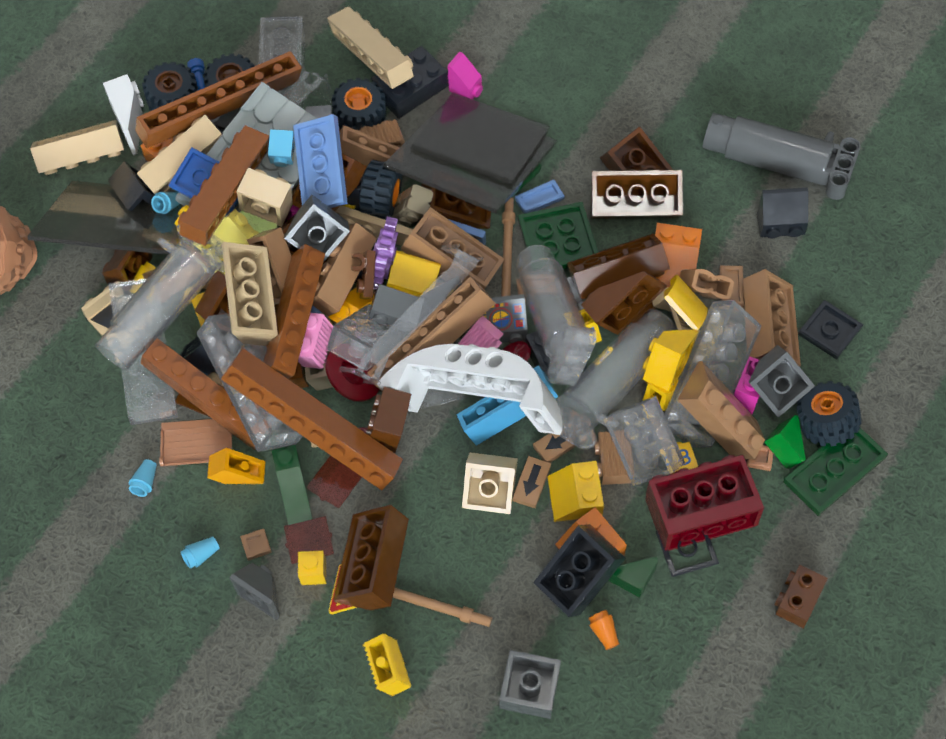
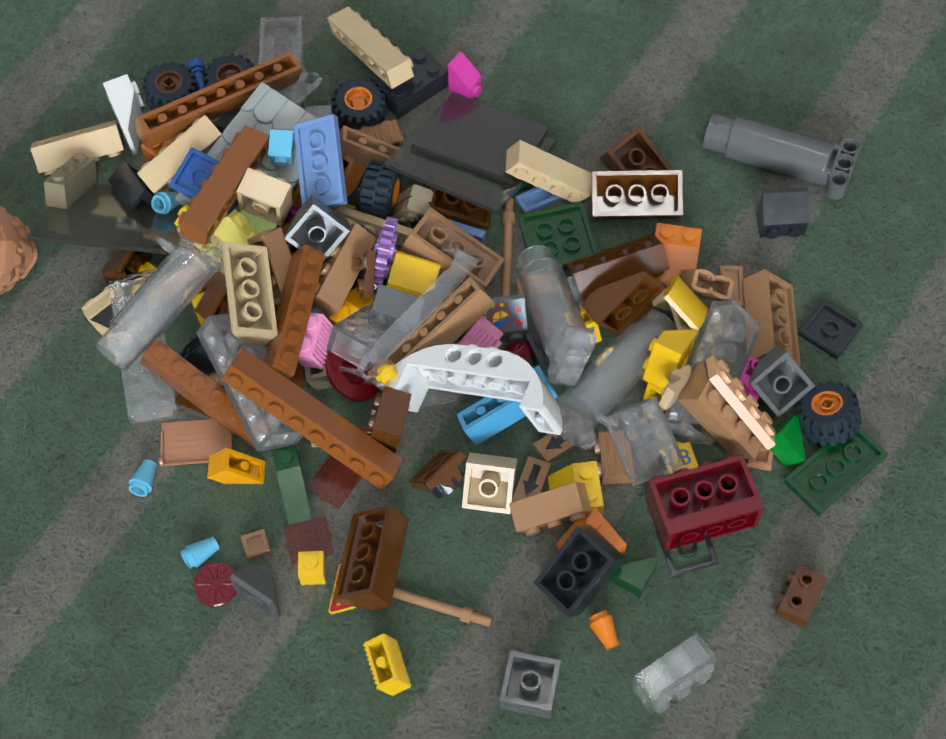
(70, 181): none -> dark tan brick
(135, 276): none -> black sticker
(213, 584): none -> dark red wheel
(387, 373): none -> yellow plate
(440, 474): none -> reddish brown piece
(548, 172): none -> tan brick
(550, 508): none -> medium nougat brick
(673, 389): none -> tan slope
(674, 674): none -> clear brick
(743, 404): none -> light nougat plate

